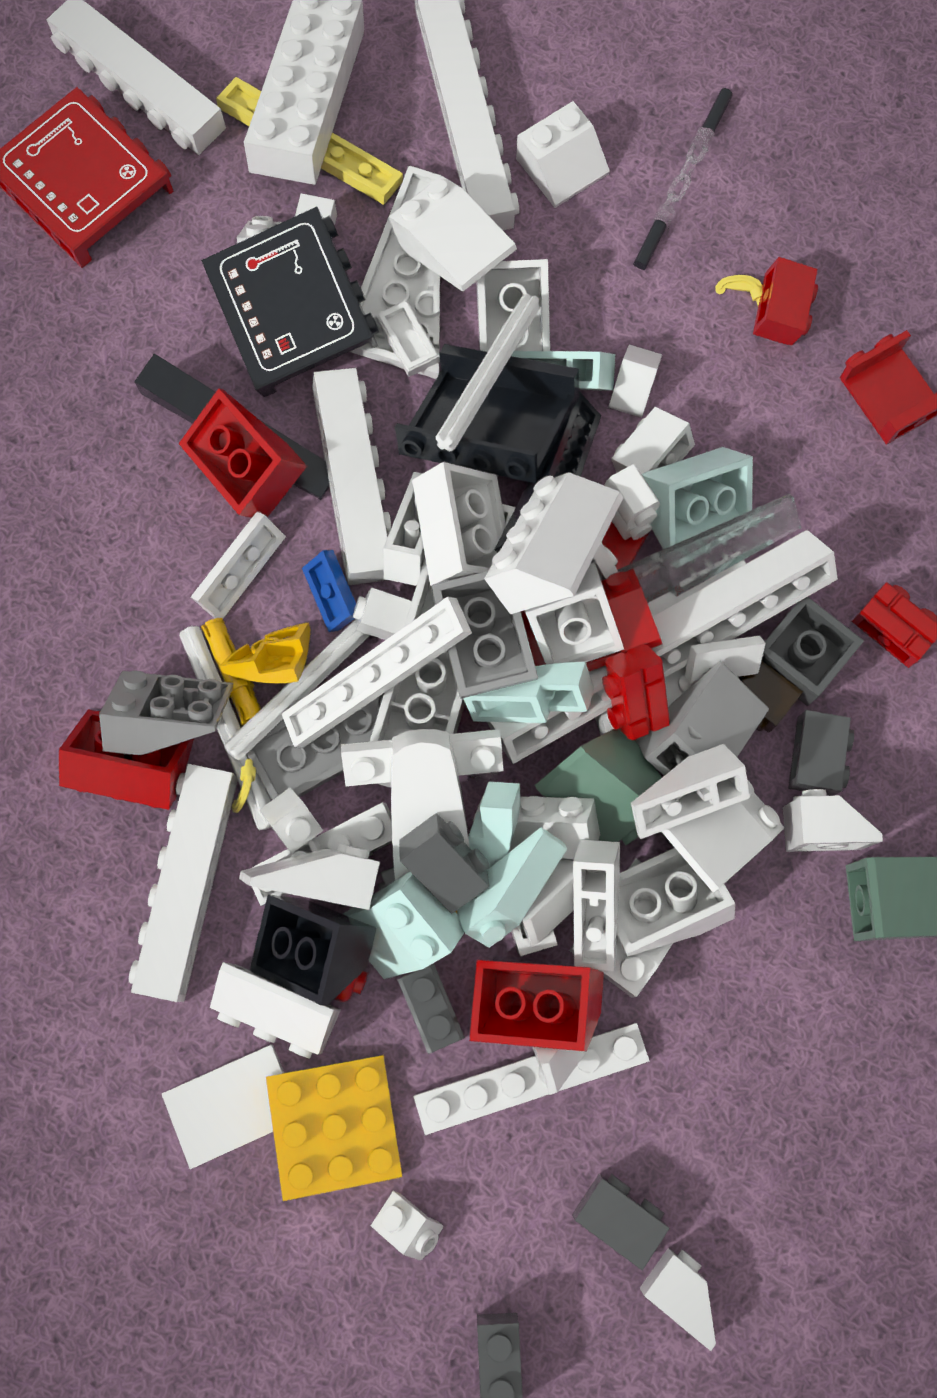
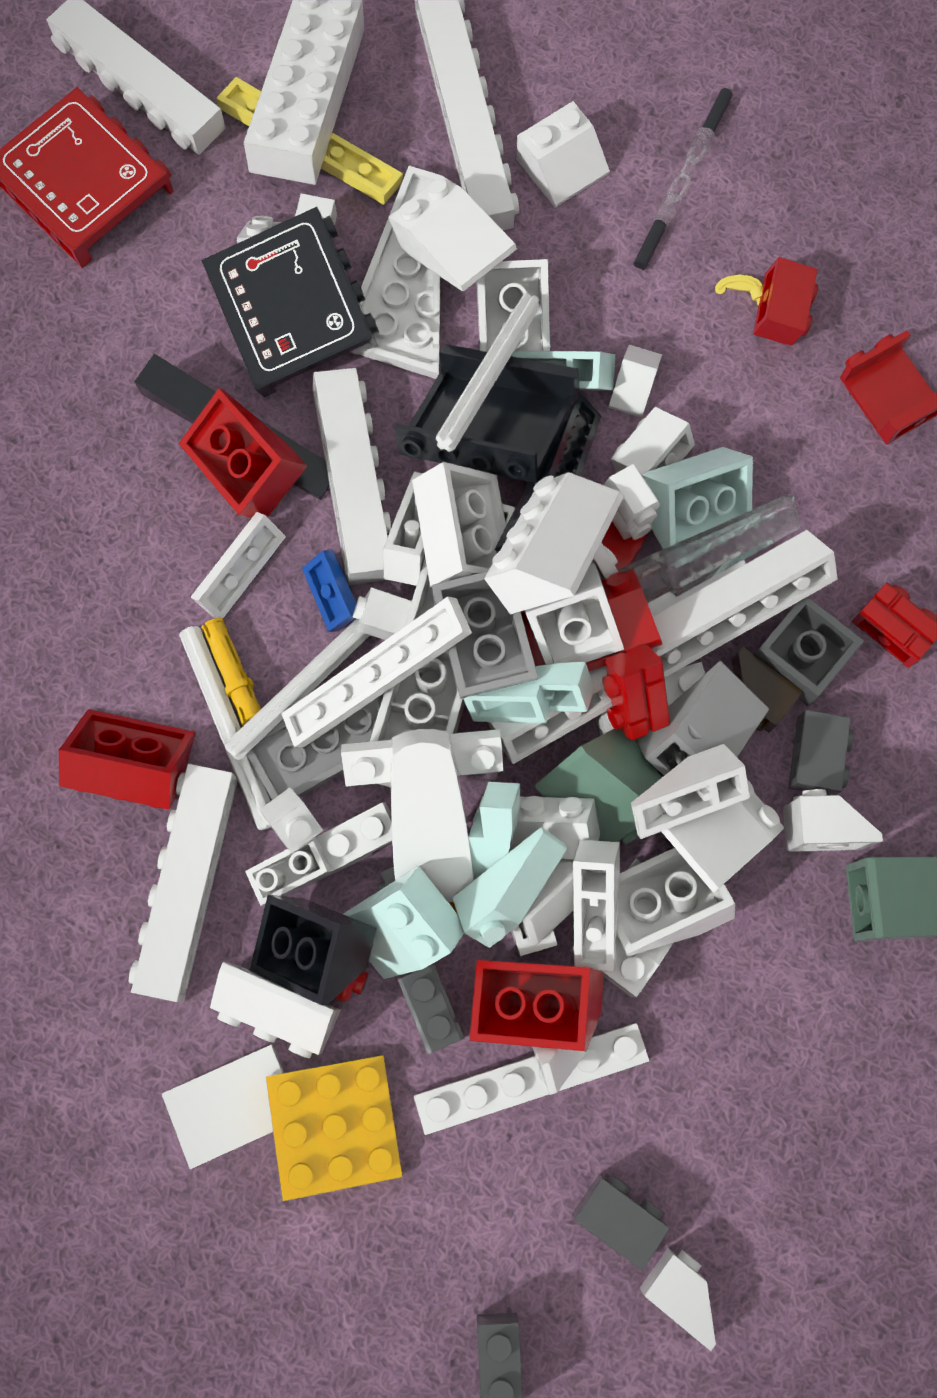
(160, 711): light grey slope -> none
(247, 775): light yellow piece -> none
(272, 657): yellow brick -> none
(323, 875): white slope -> none
(407, 338): white tile -> none
(407, 1227): white bracket -> none
(444, 862): dark grey brick -> none
(739, 655): white tile -> none

